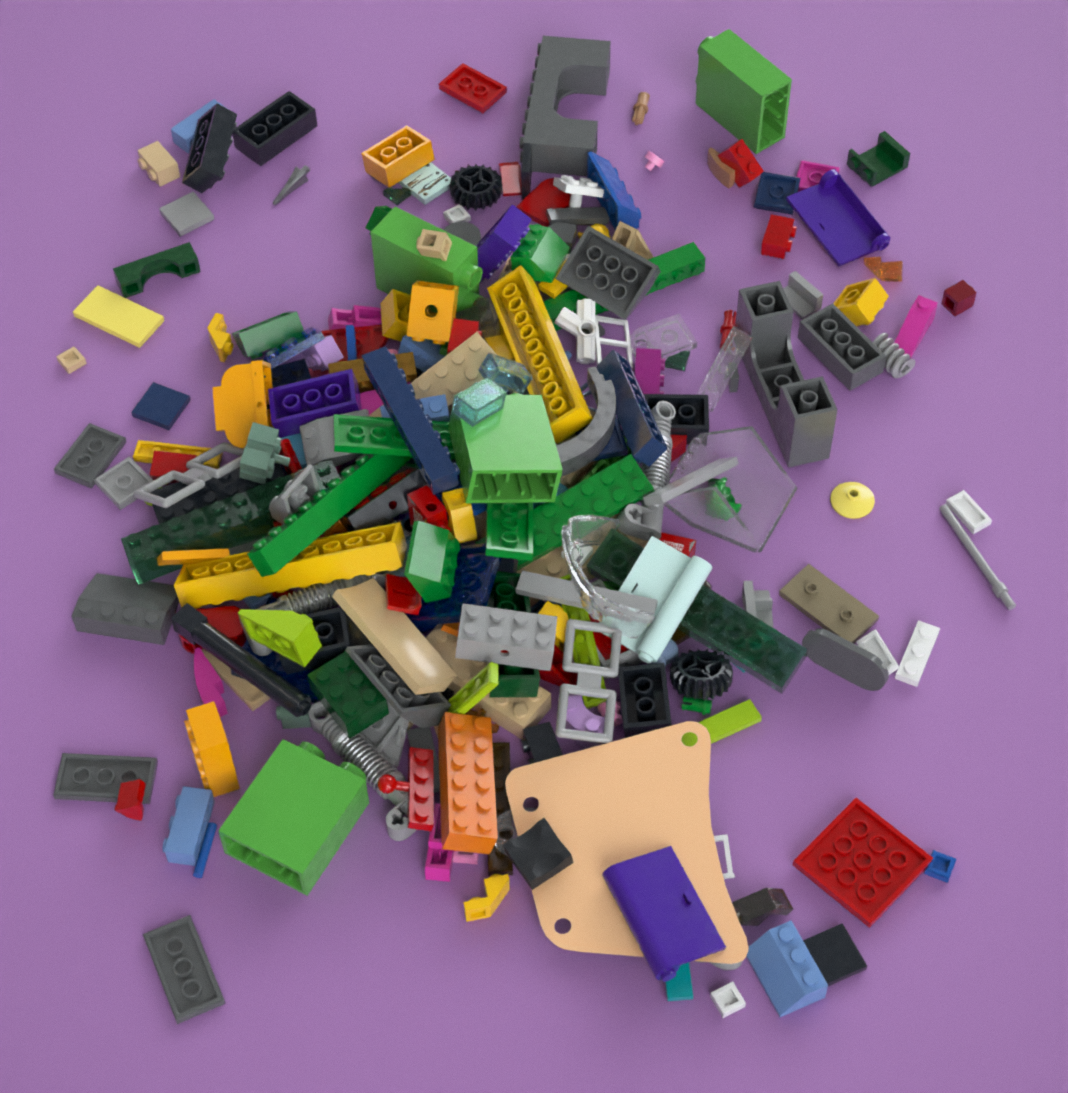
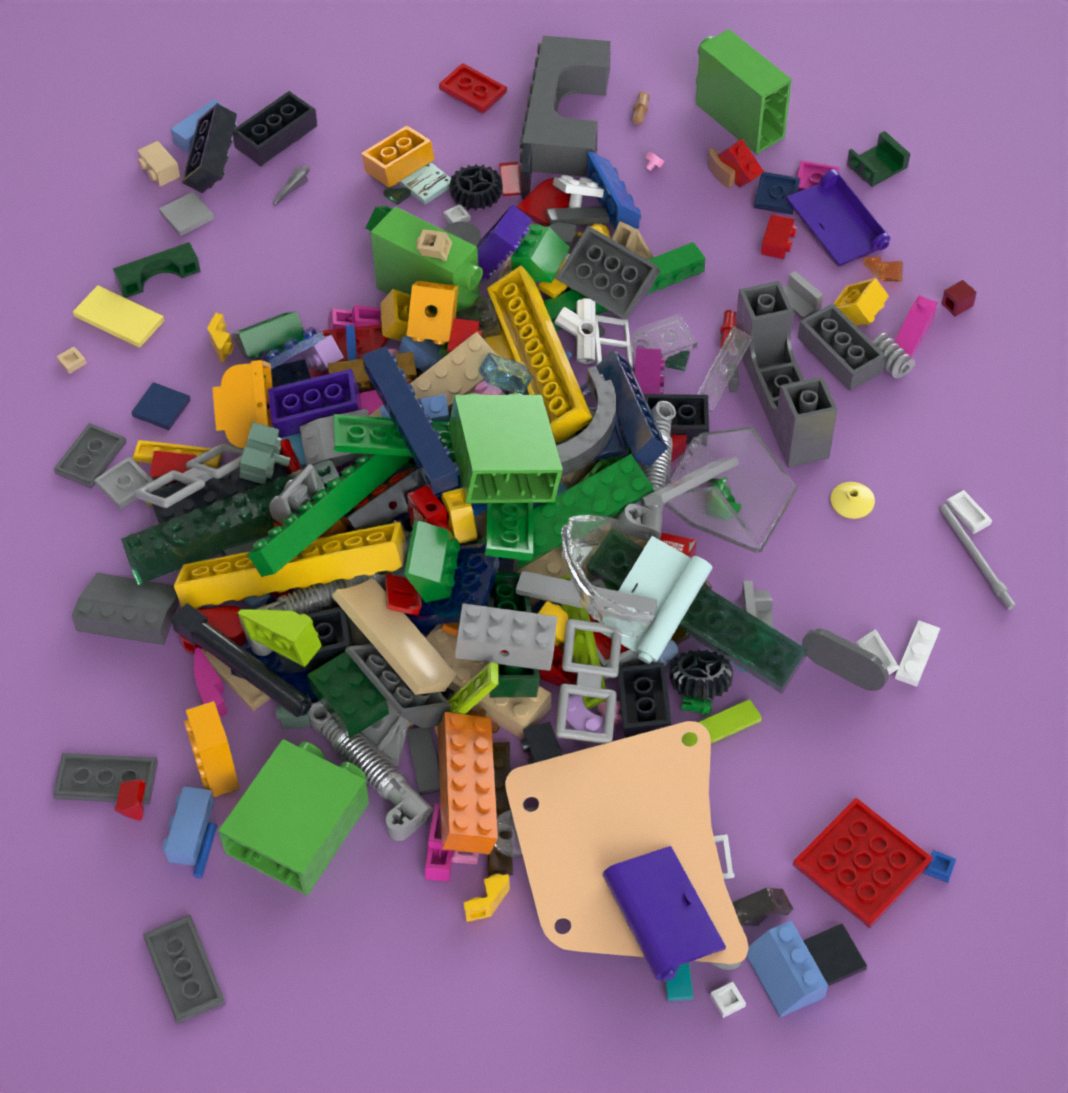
(190, 556): light orange tile -> none
(419, 788): red plate -> none
(479, 401): clear light blue brick -> none
(538, 854): black brick -> none
(828, 604): dark tan plate -> none

